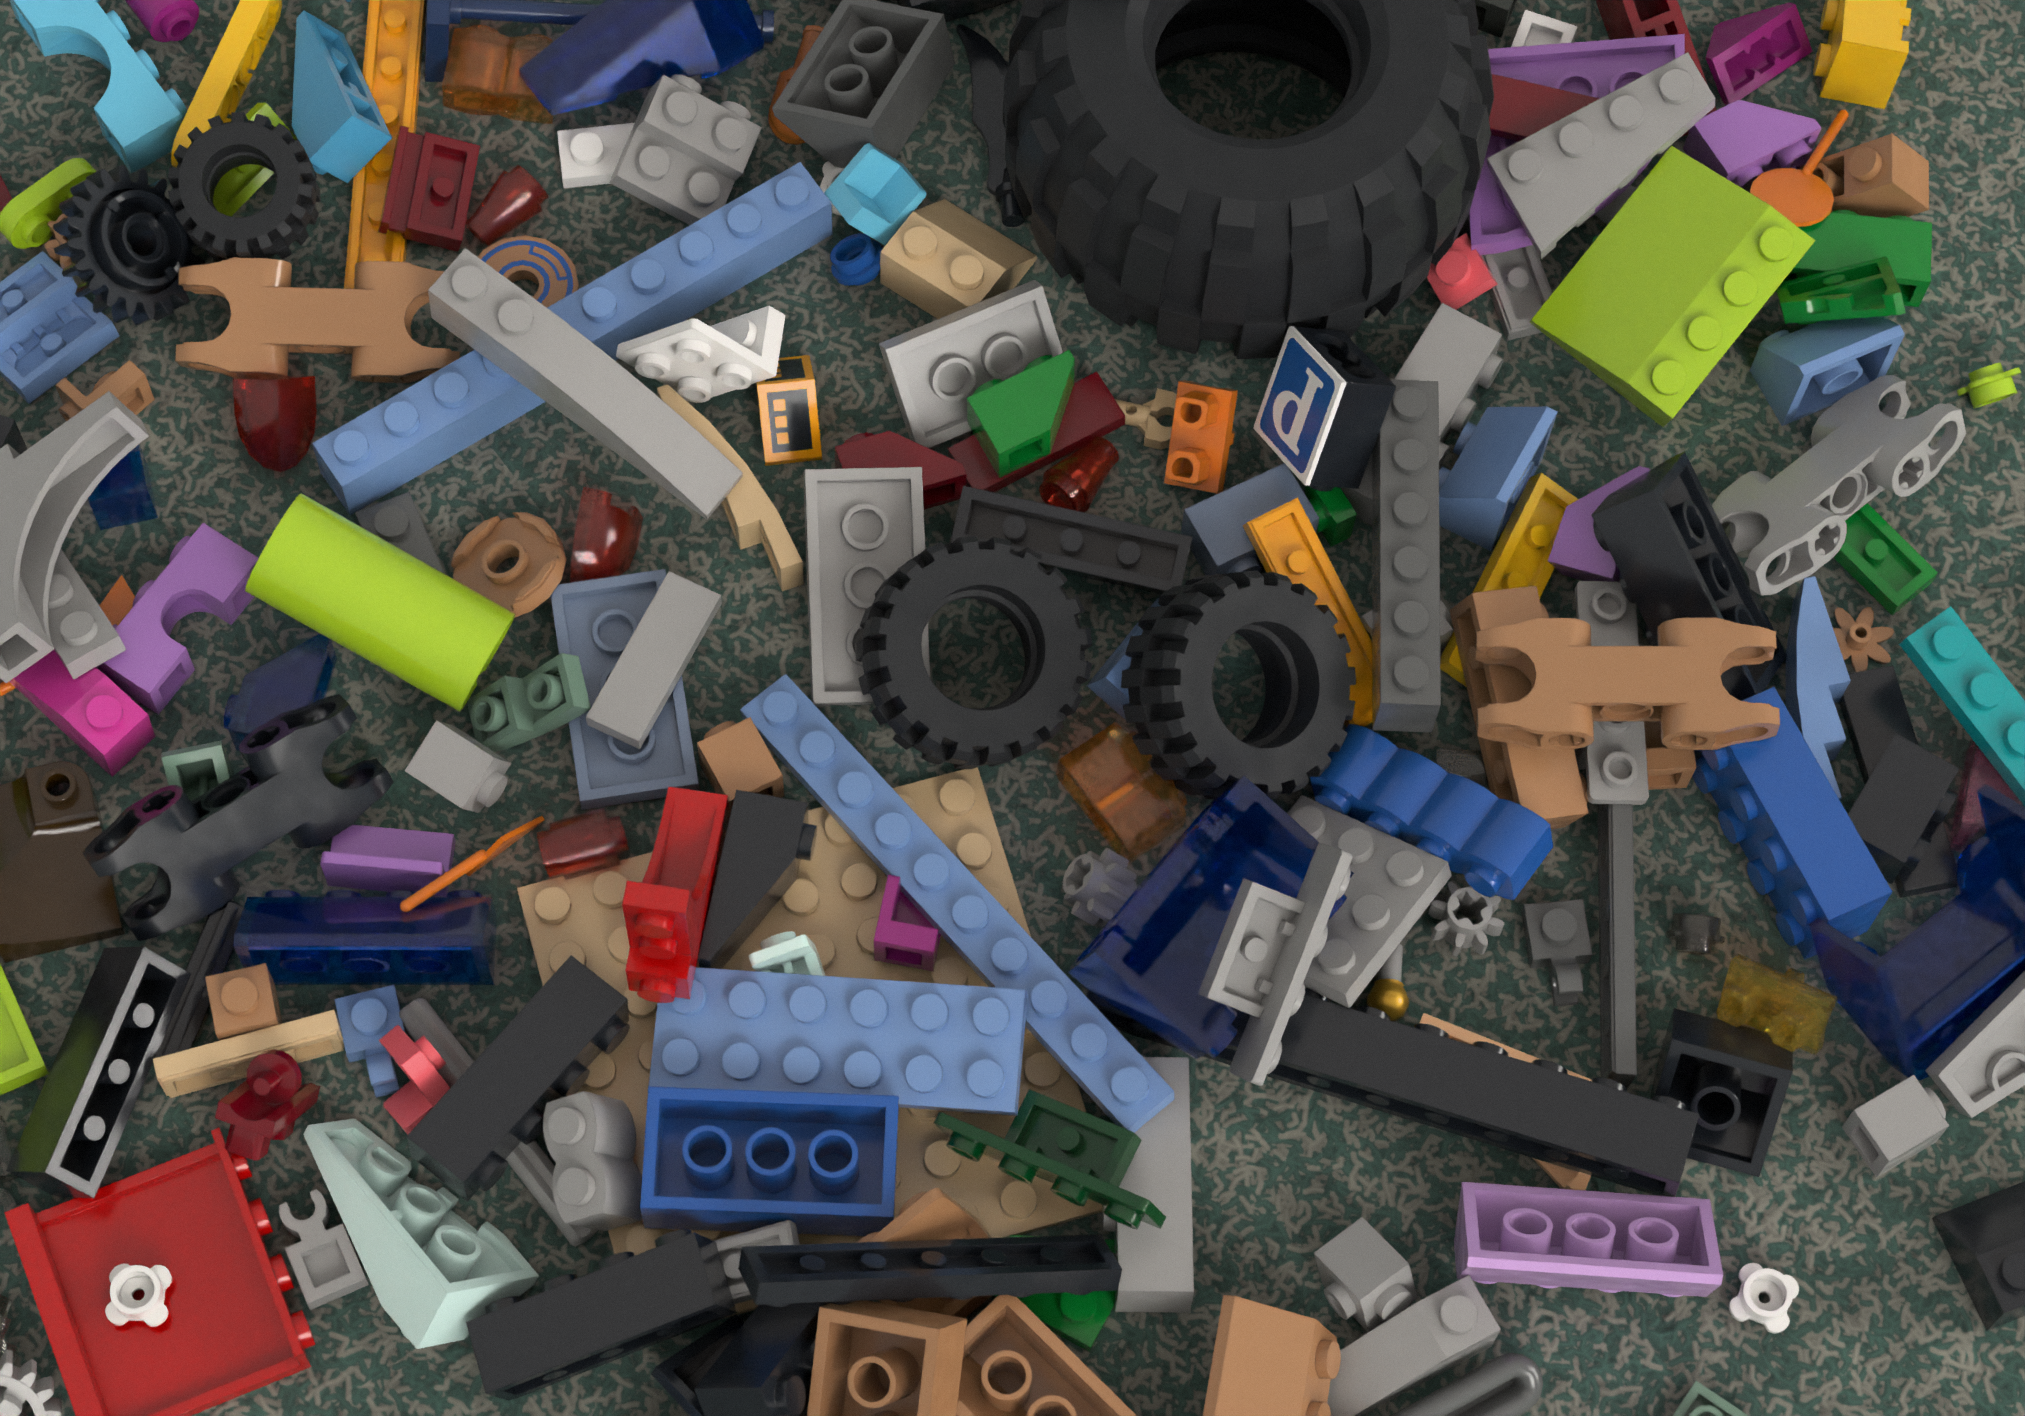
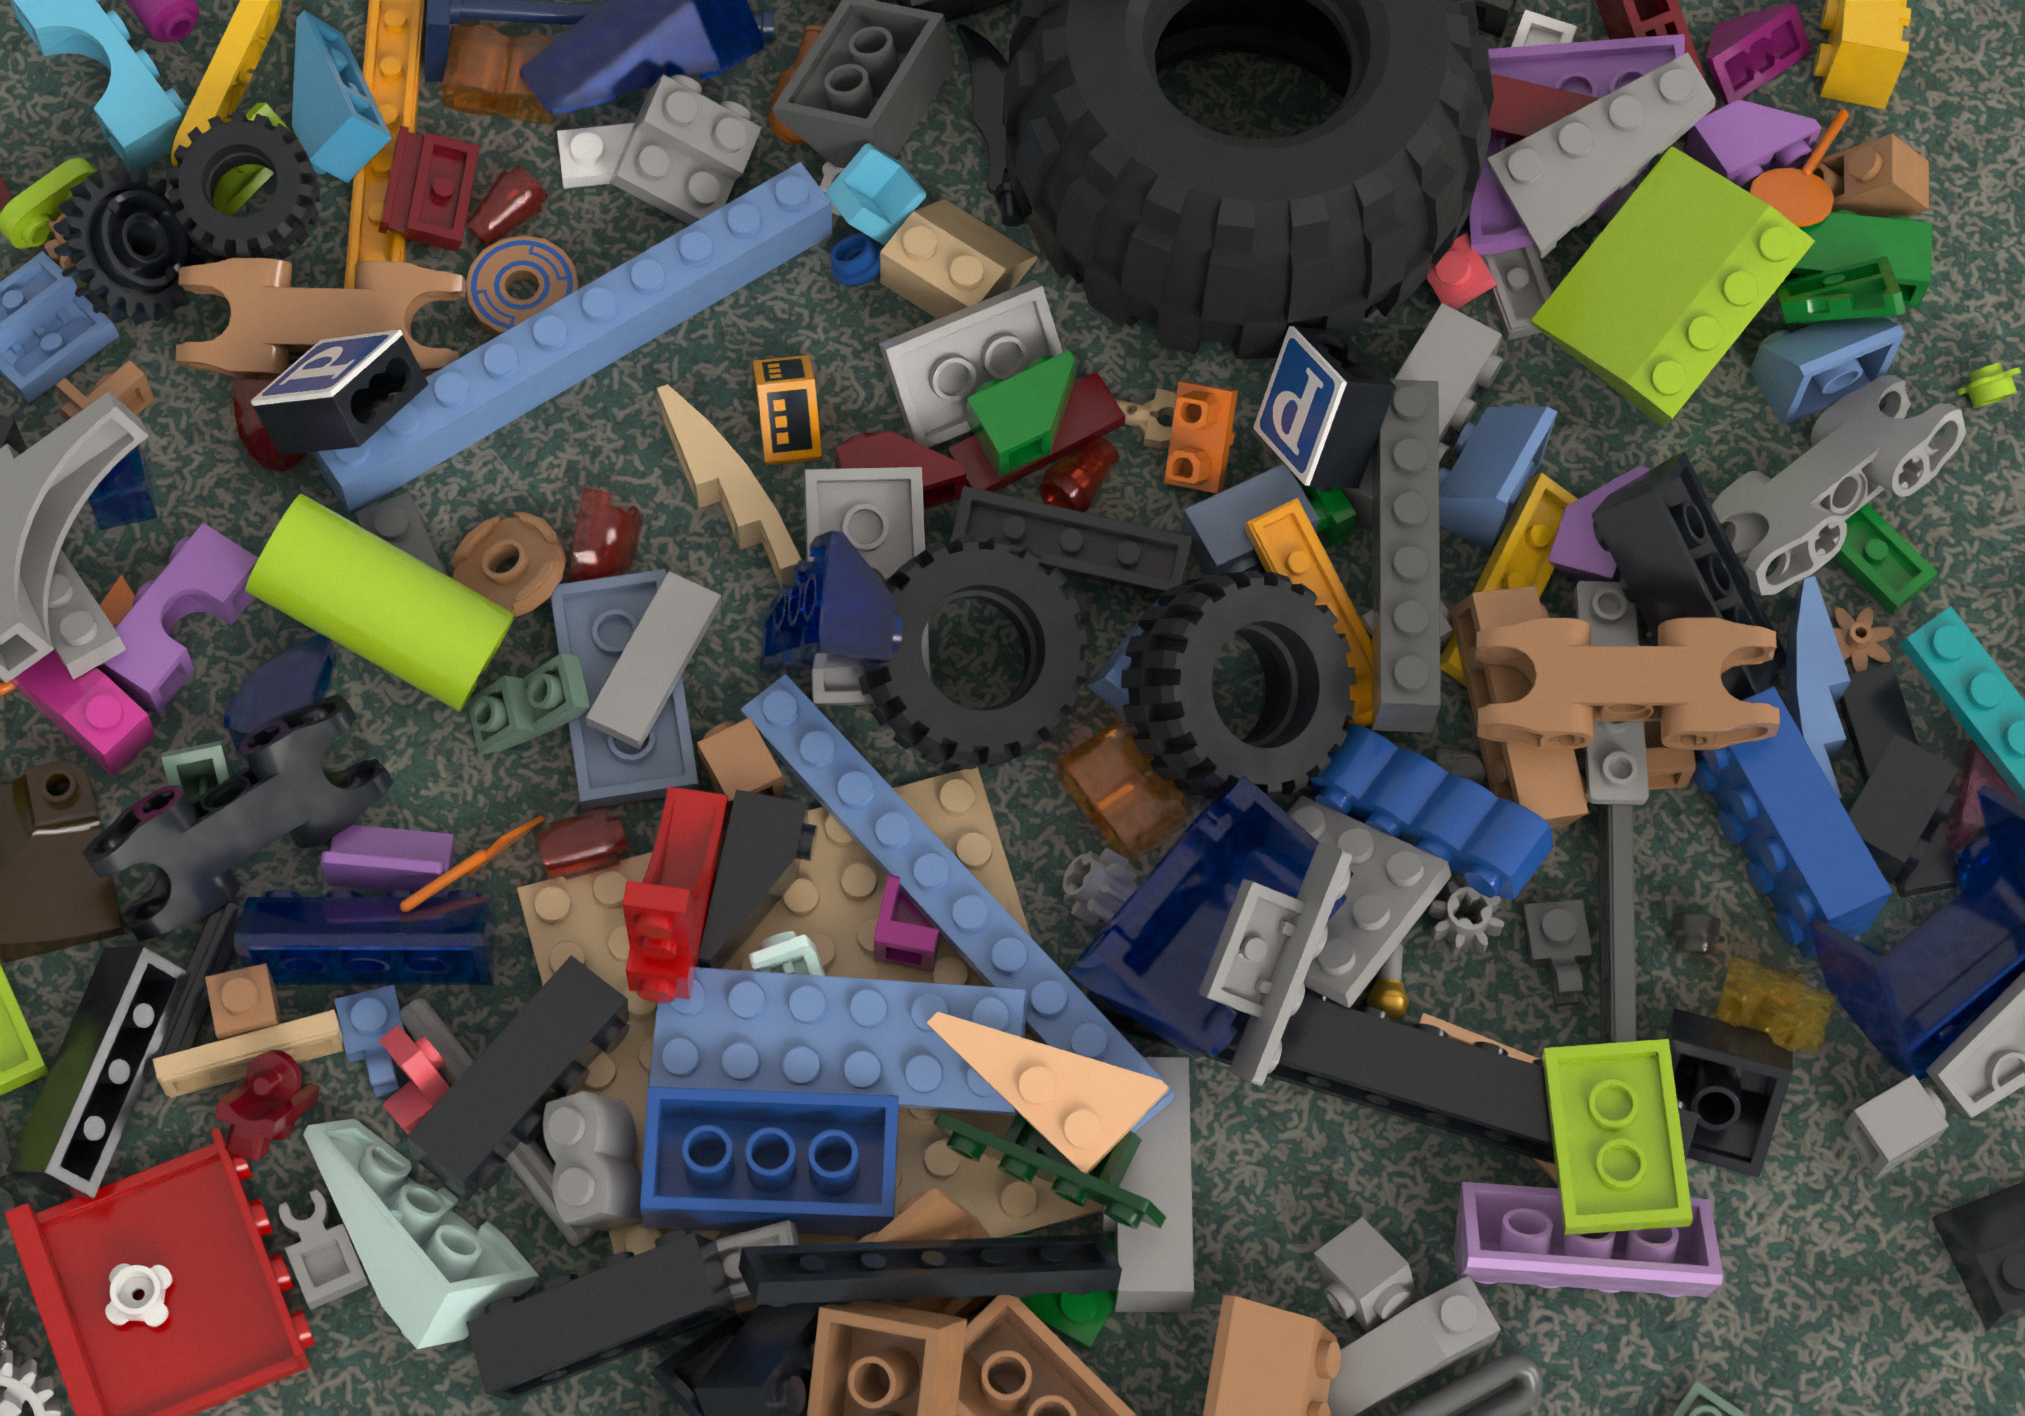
(339, 392): none -> black piece
(459, 768): light grey brick -> none
(579, 381): light grey slope -> none
(708, 359): white bracket -> none
(831, 613): none -> clear blue wedge
(1066, 1097): none -> light nougat wing
(1616, 1137): none -> lime plate
(1777, 1286): white plate -> none

